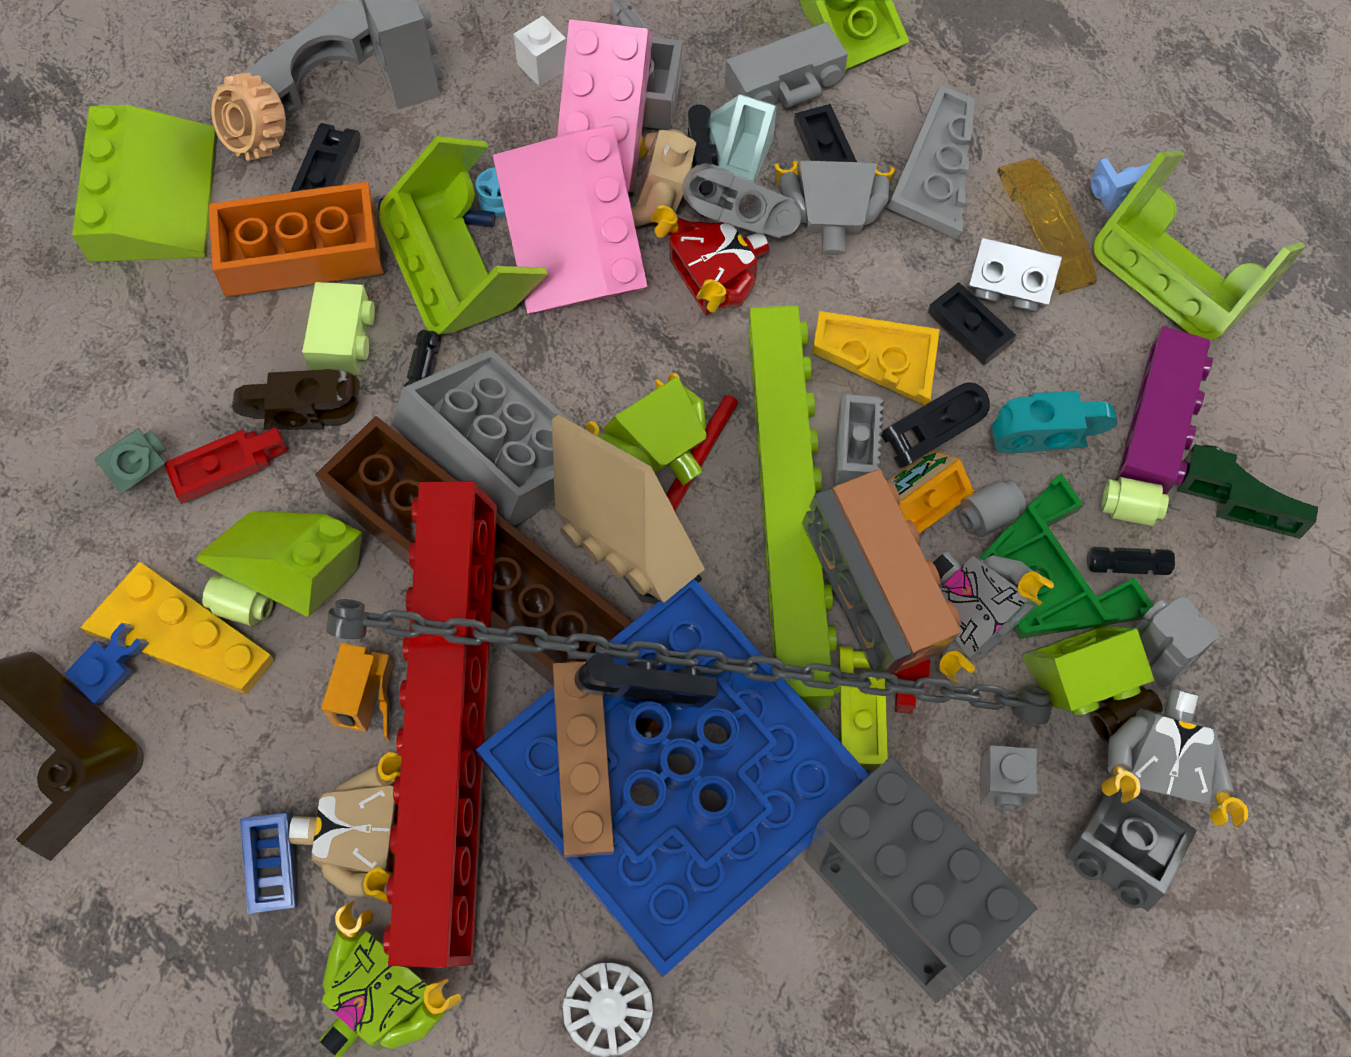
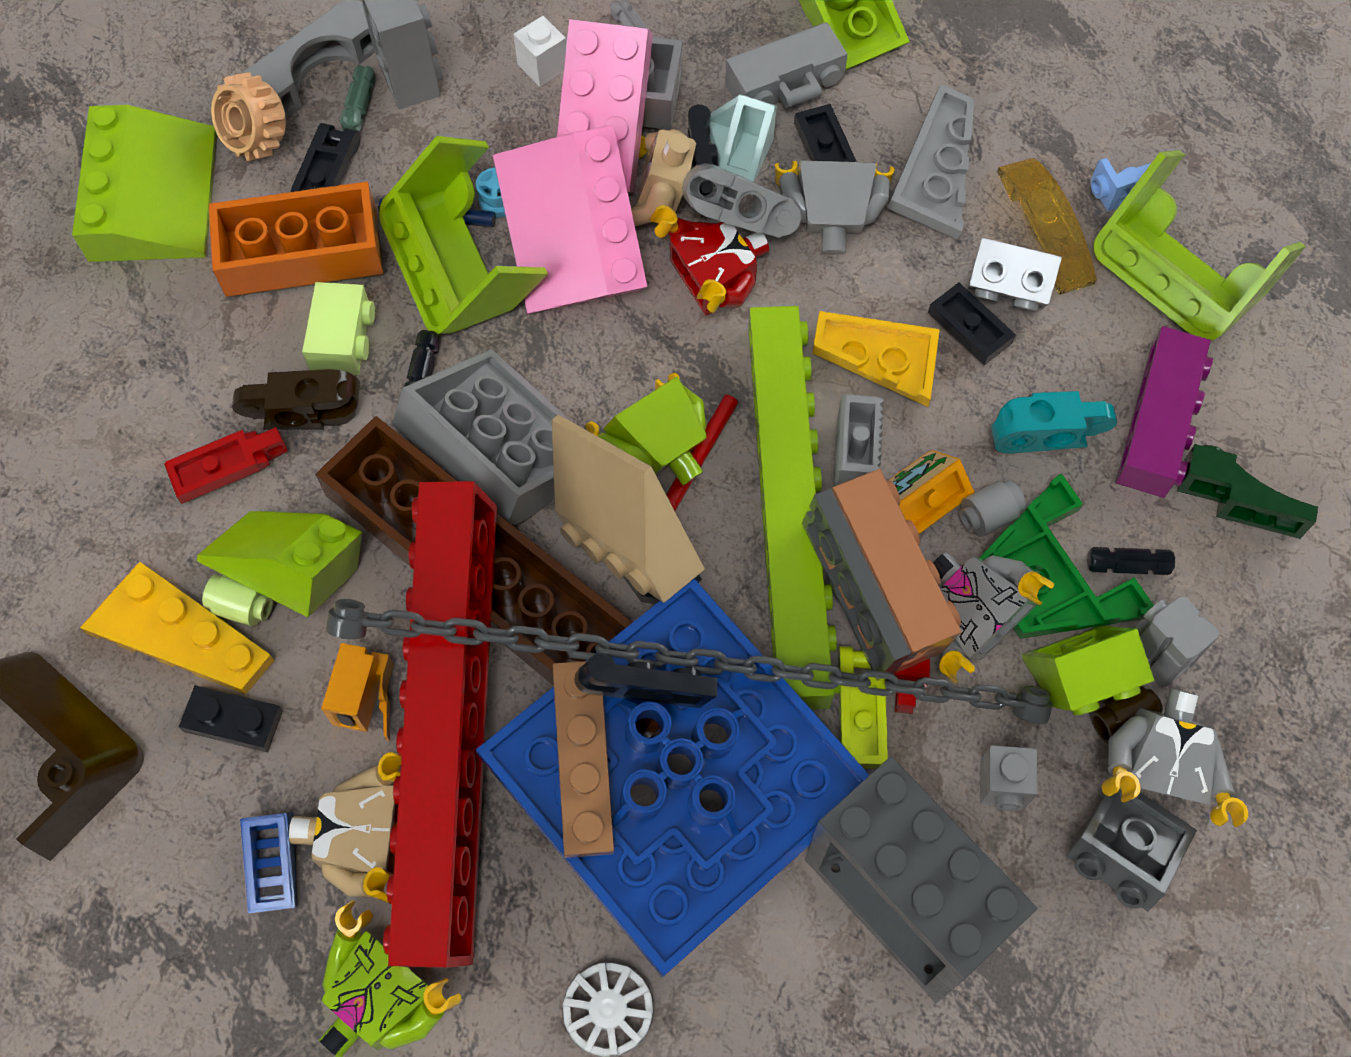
(102, 667): blue plate -> none
(132, 458): sand green brick -> none
(231, 718): none -> black plate
(357, 98): none -> sand green axle
(937, 422): black plate -> none
(1134, 501): yellowish green brick -> none

